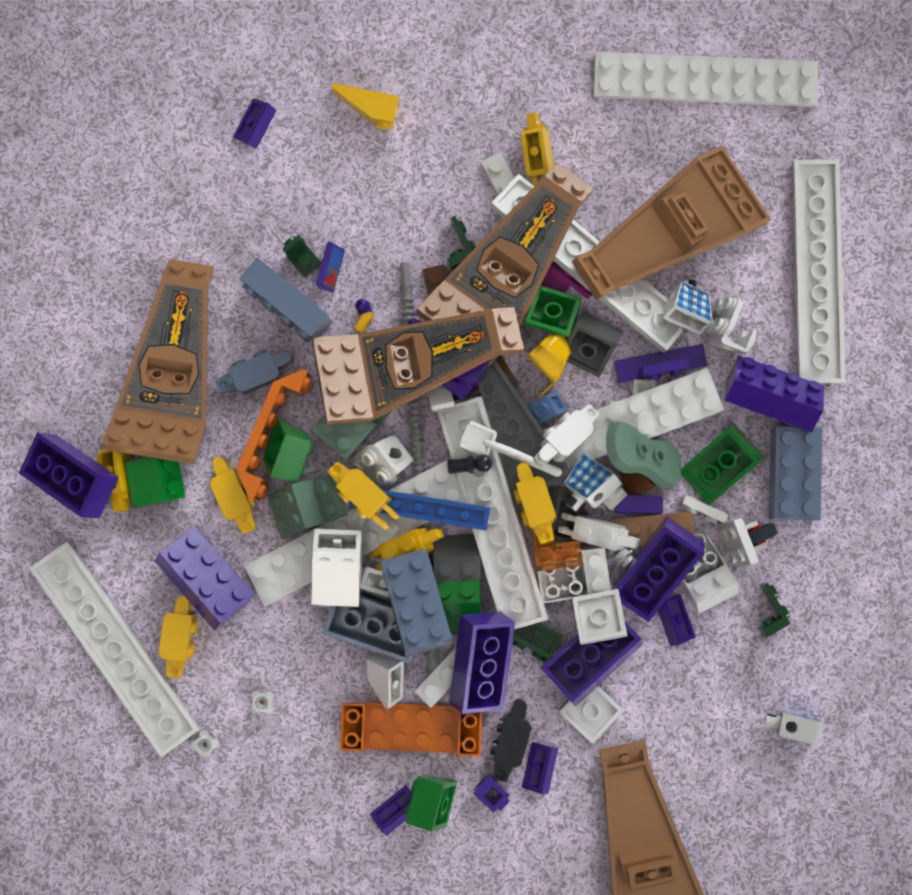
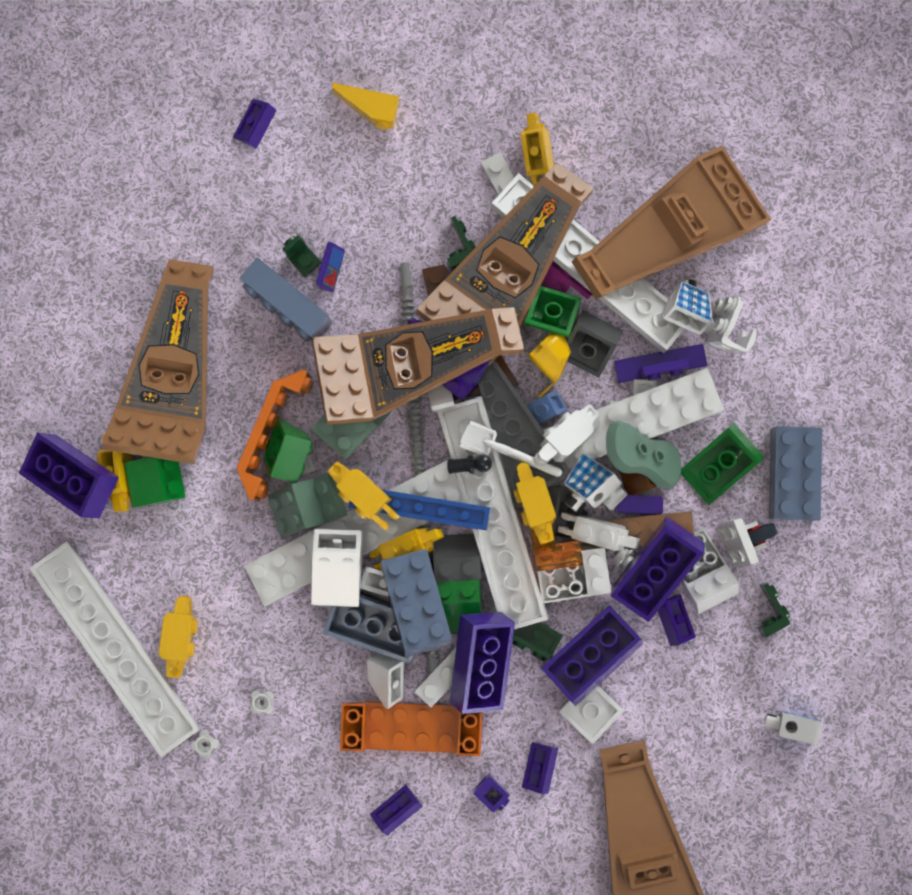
(204, 577): brick -> none
(232, 496): yellow hinge -> none
(254, 373): sand blue hinge -> none
(365, 313): arm -> none
(377, 464): white piece -> none
(430, 802): green slope -> none
(512, 741): black hinge -> none
(599, 617): white plate -> none
(706, 79): white plate -> none
(712, 514): white plate -> none
(775, 393): dark purple brick -> none
(818, 271): white plate -> none

